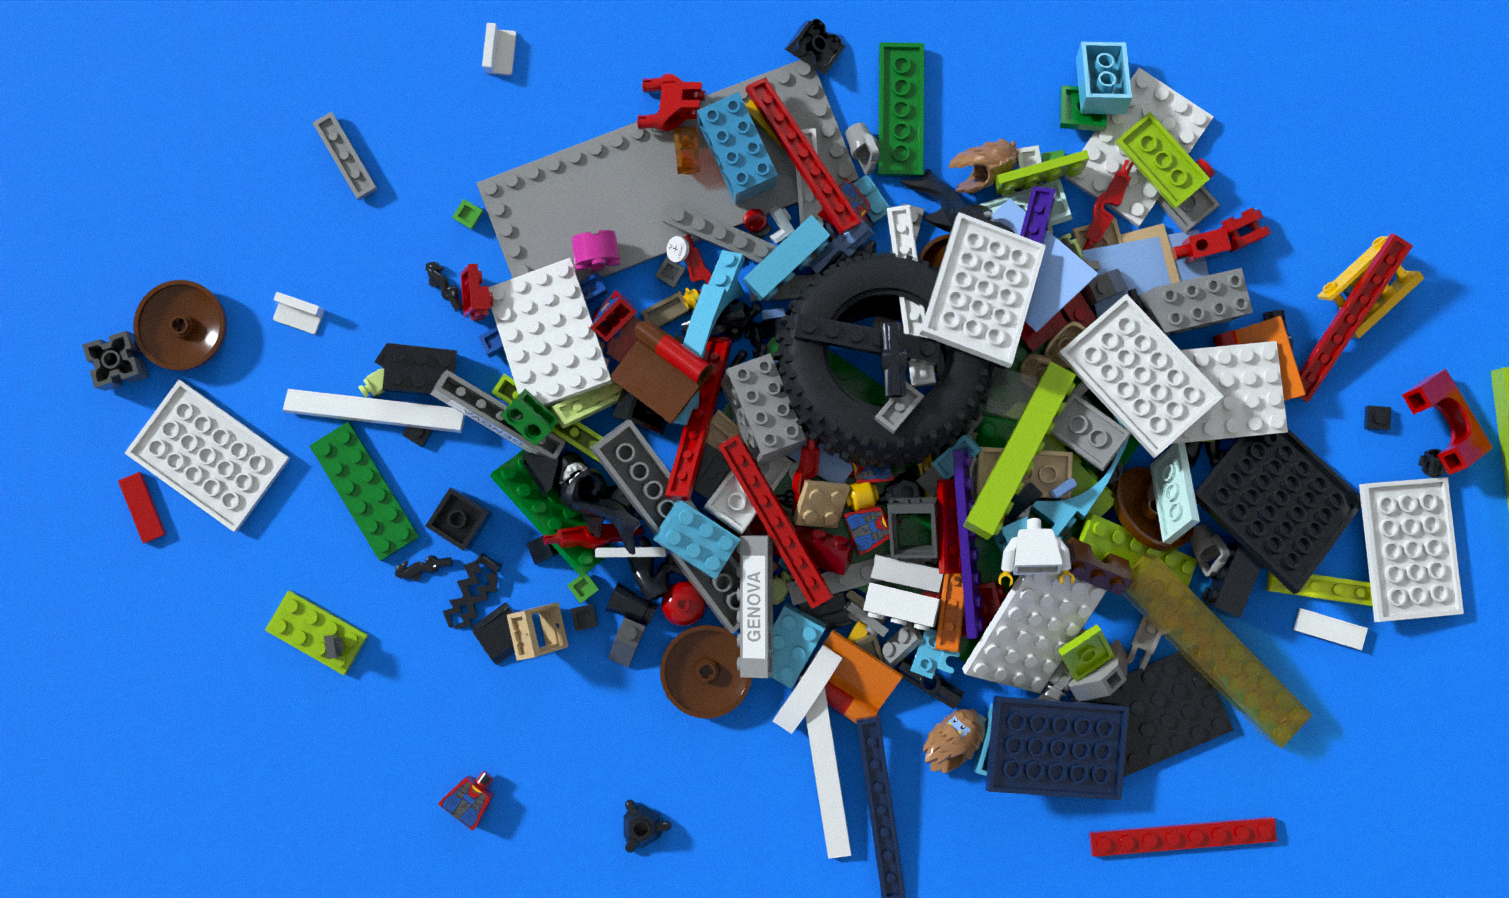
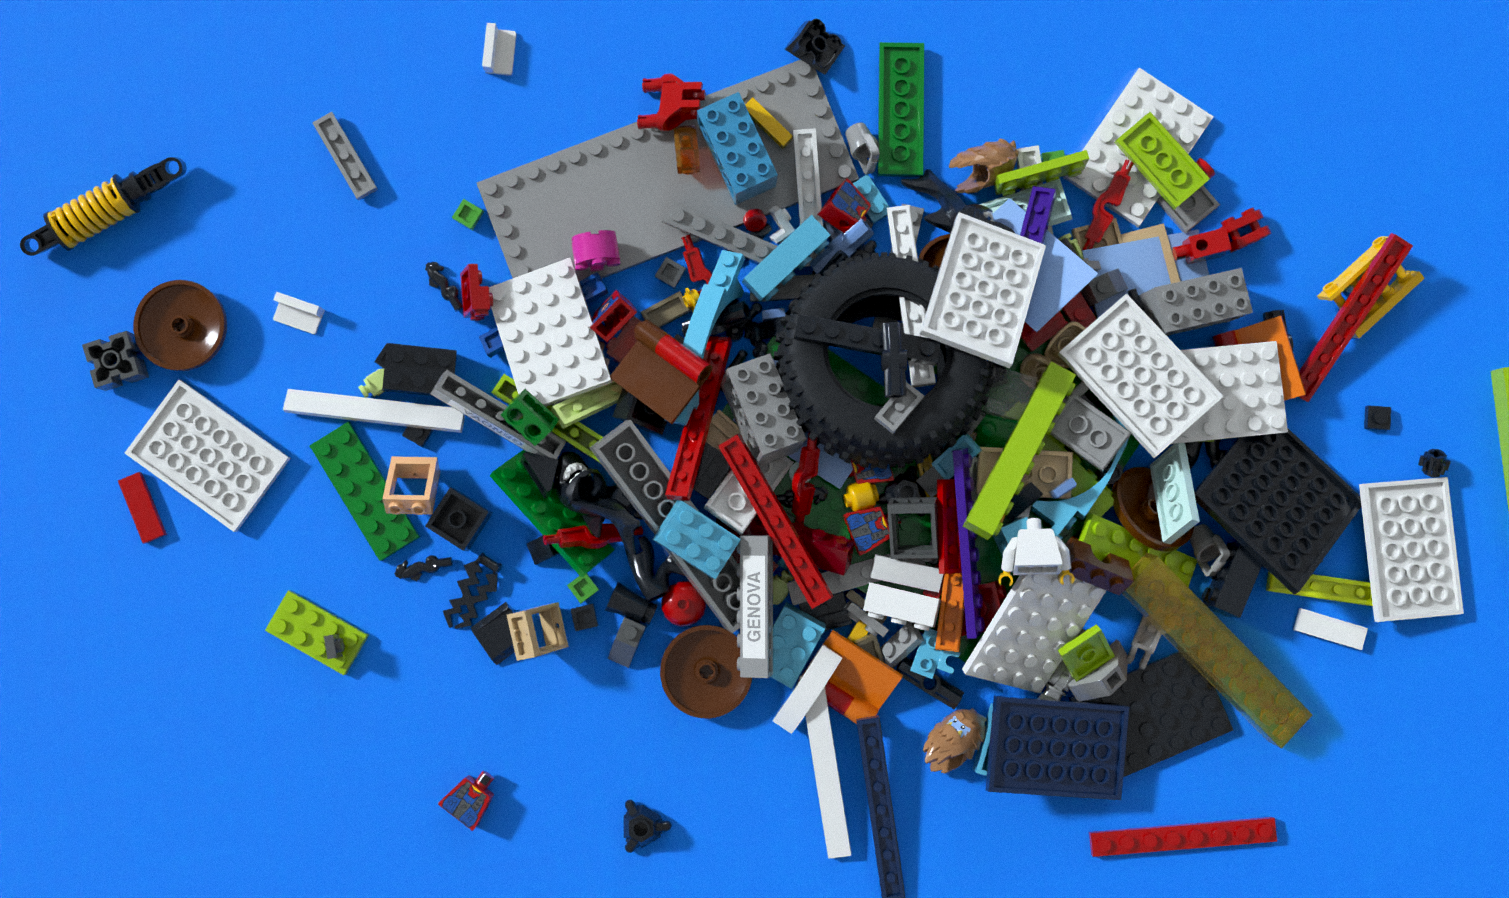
(100, 207): none -> piece
(411, 467): none -> light nougat window
(622, 552): white tile -> none
(677, 249): white piece -> none
(803, 156): red plate -> none
(821, 504): tan plate -> none
(1071, 115): green plate -> none
(1103, 78): medium azure brick -> none
(1467, 437): red arch -> none

